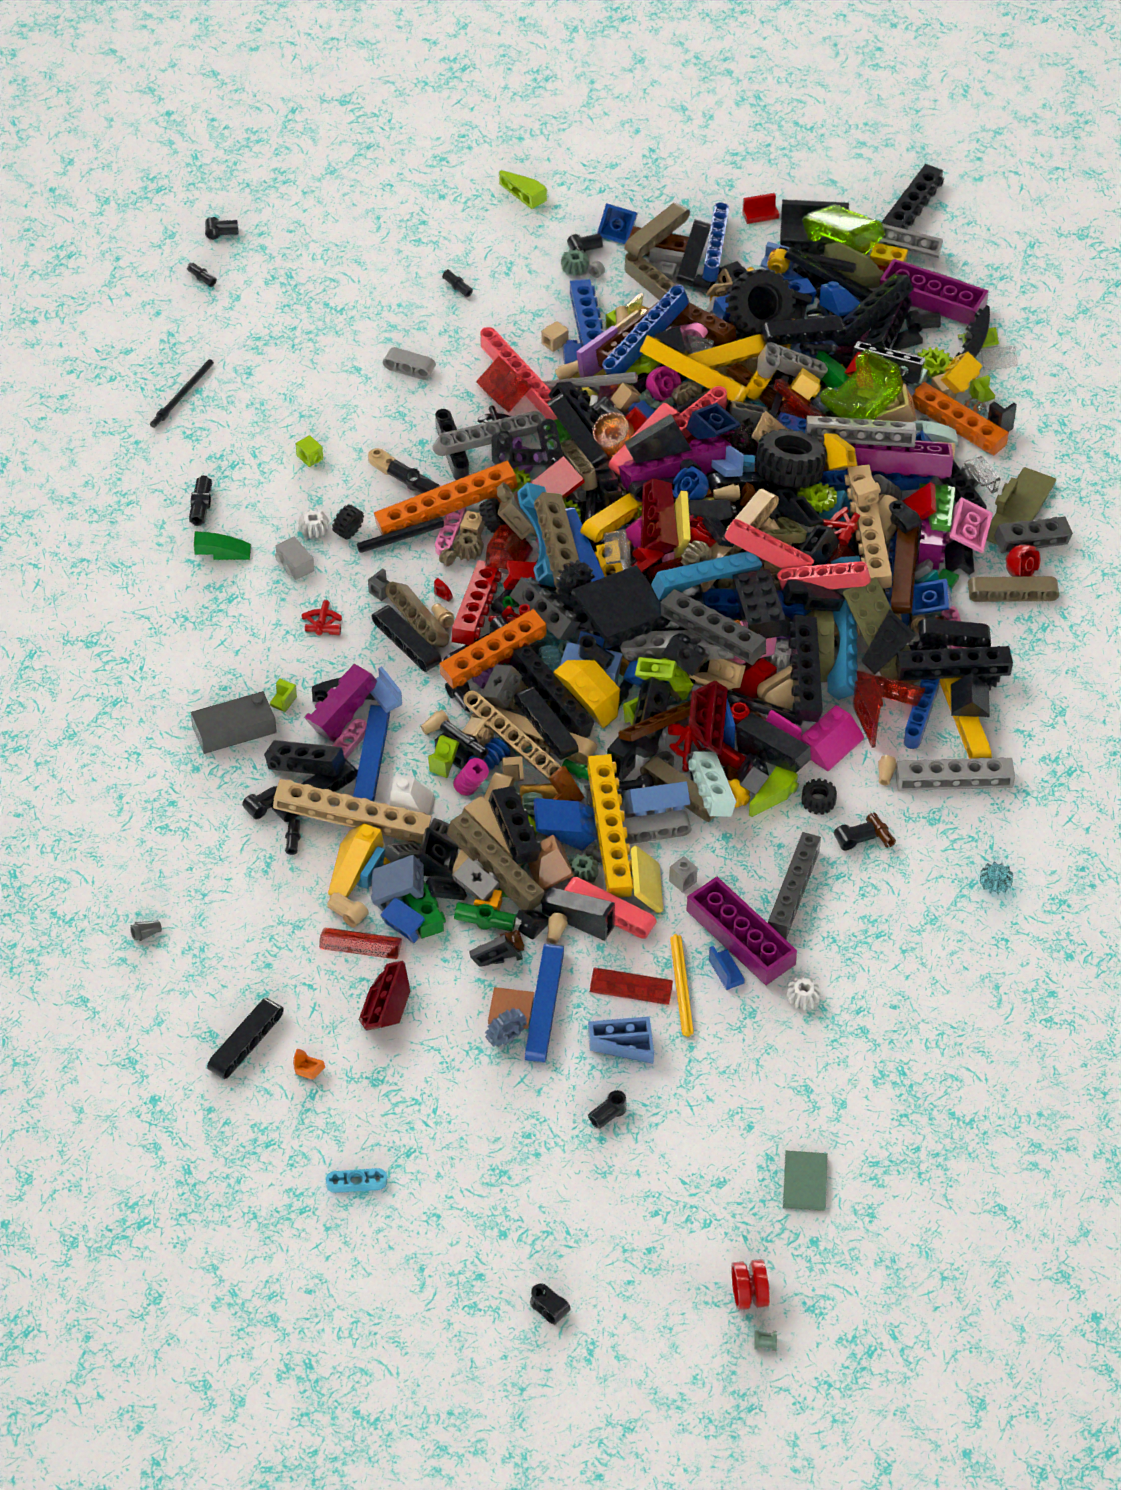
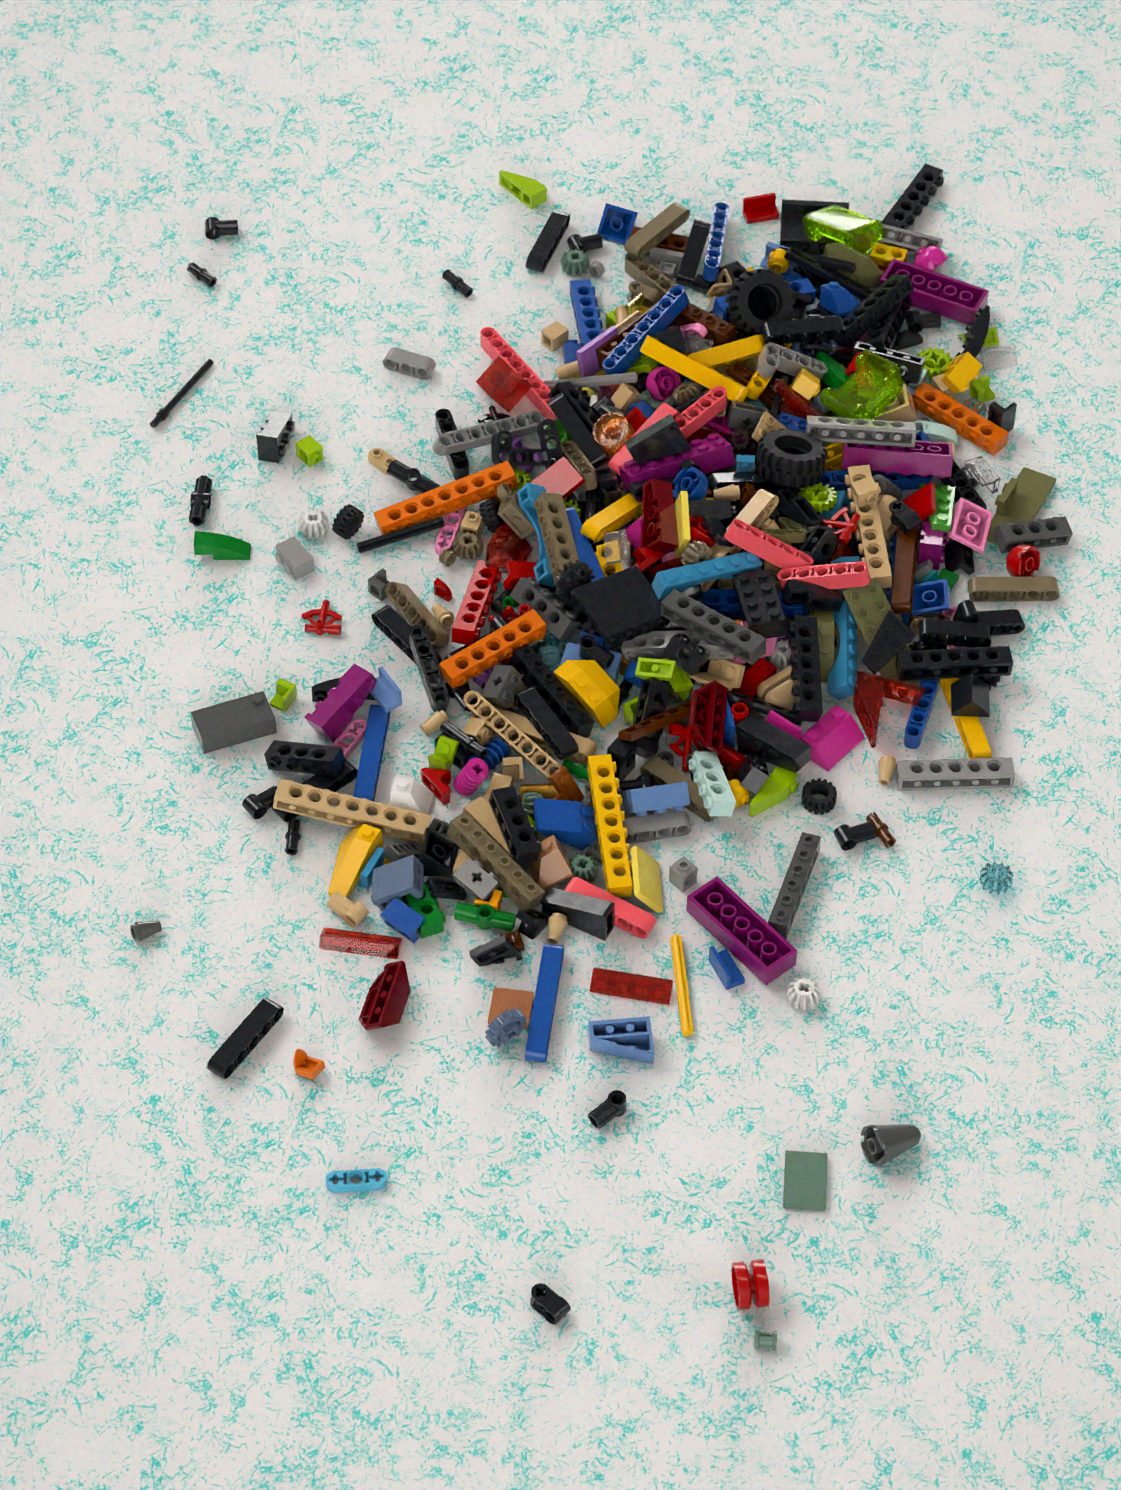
(275, 436): none -> black wedge
(428, 660): none -> black beam
(437, 782): none -> red slope
(547, 241): none -> black beam
(651, 295): none -> dark tan piece
(711, 422): dark blue slope -> none
(731, 465): medium blue panel -> none
(839, 452): yellow slope -> none
(888, 1141): none -> dark grey cone
(930, 257): none -> dark pink cylinder
(1000, 621): none -> black beam

